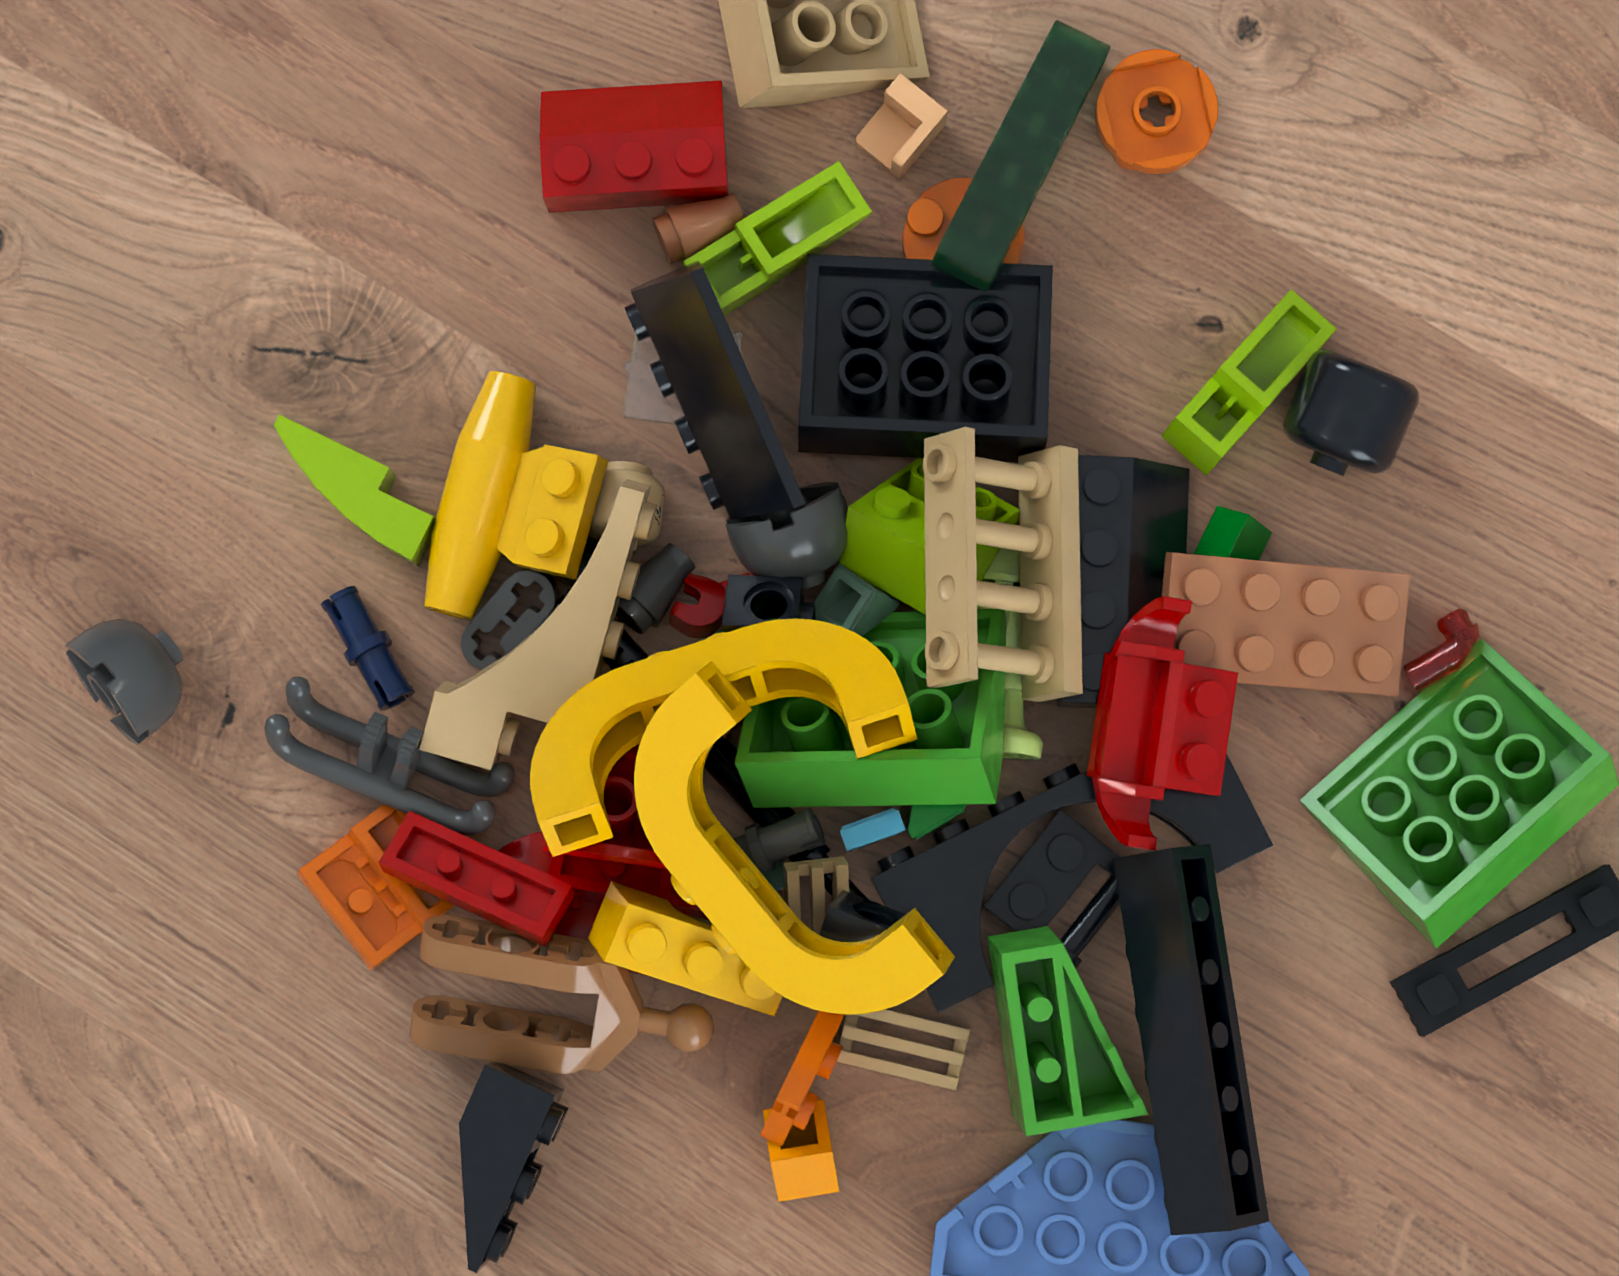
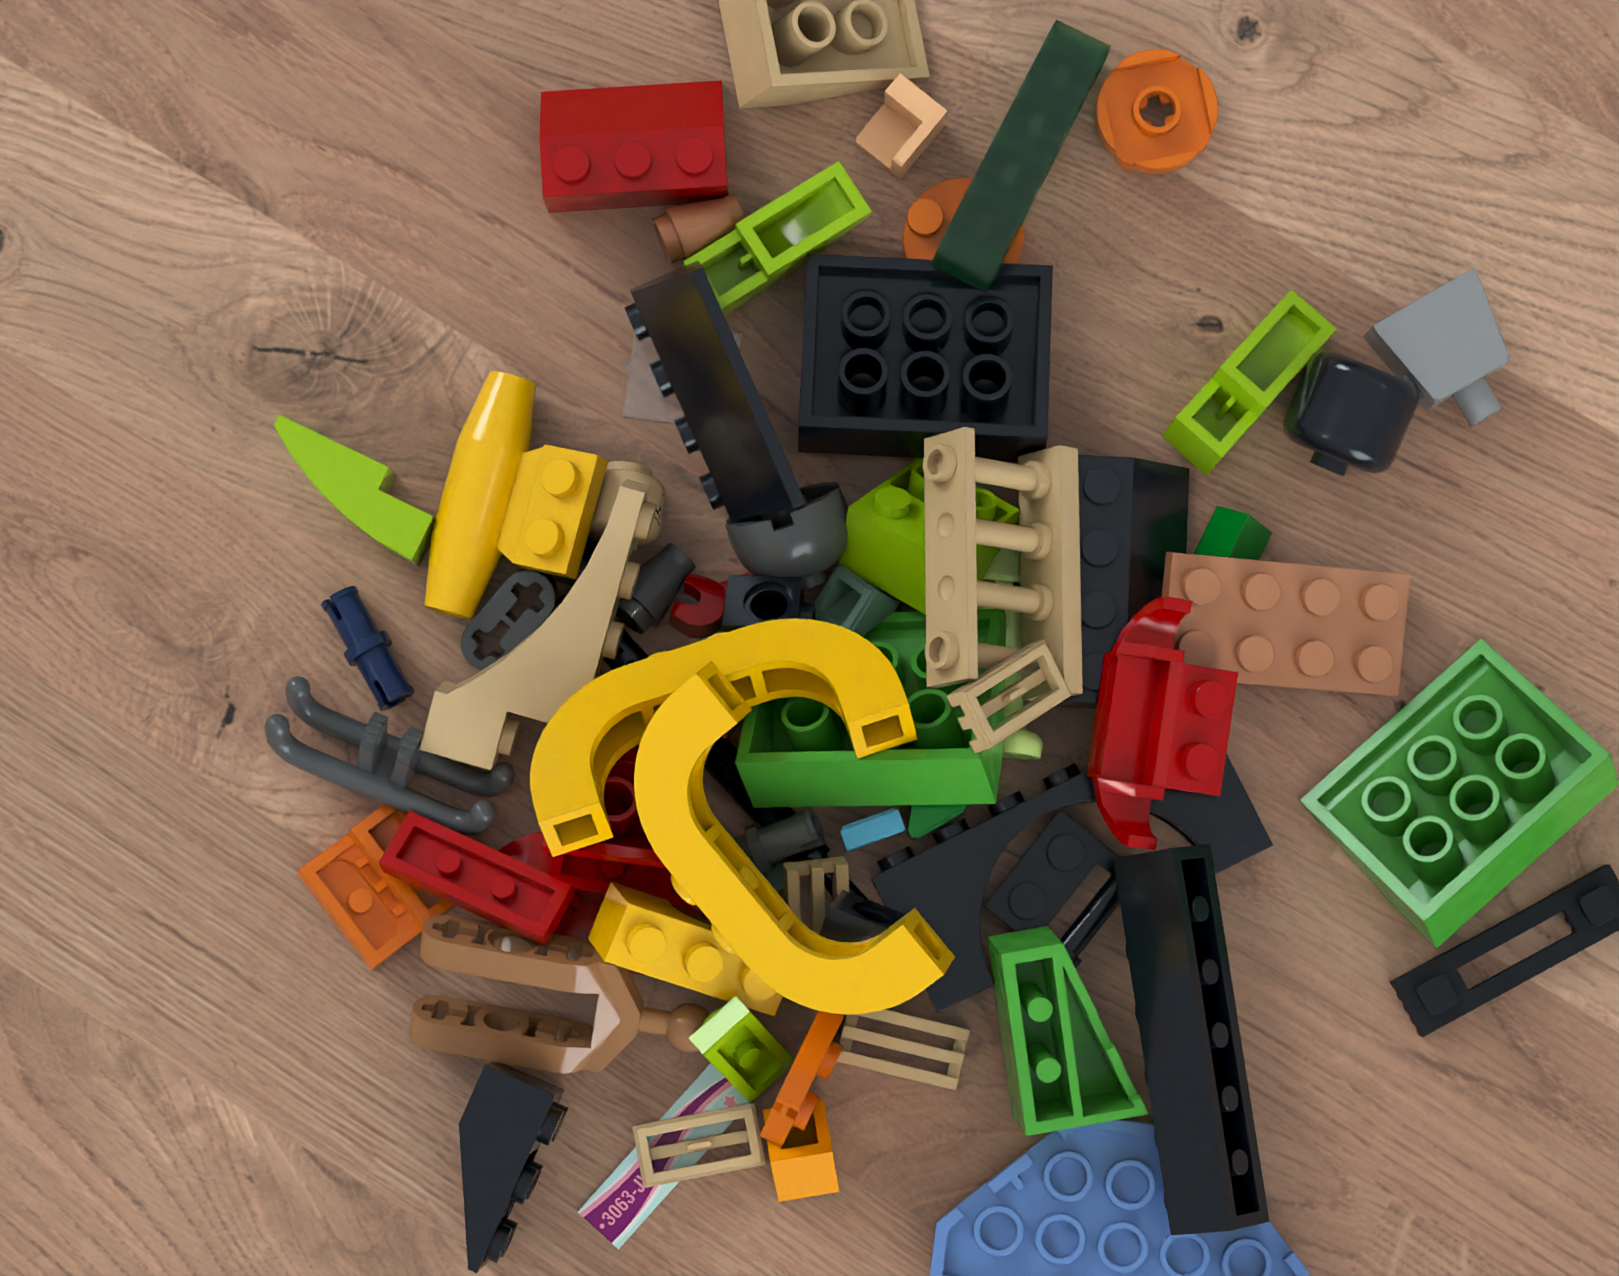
(129, 674): dark grey cylinder -> none
(621, 1200): none -> sticker
(742, 1049): none -> lime plate
(750, 1134): none -> tan tile
(977, 714): none -> tan tile
(1446, 347): none -> light grey torso
(1449, 655): clear red arm -> none

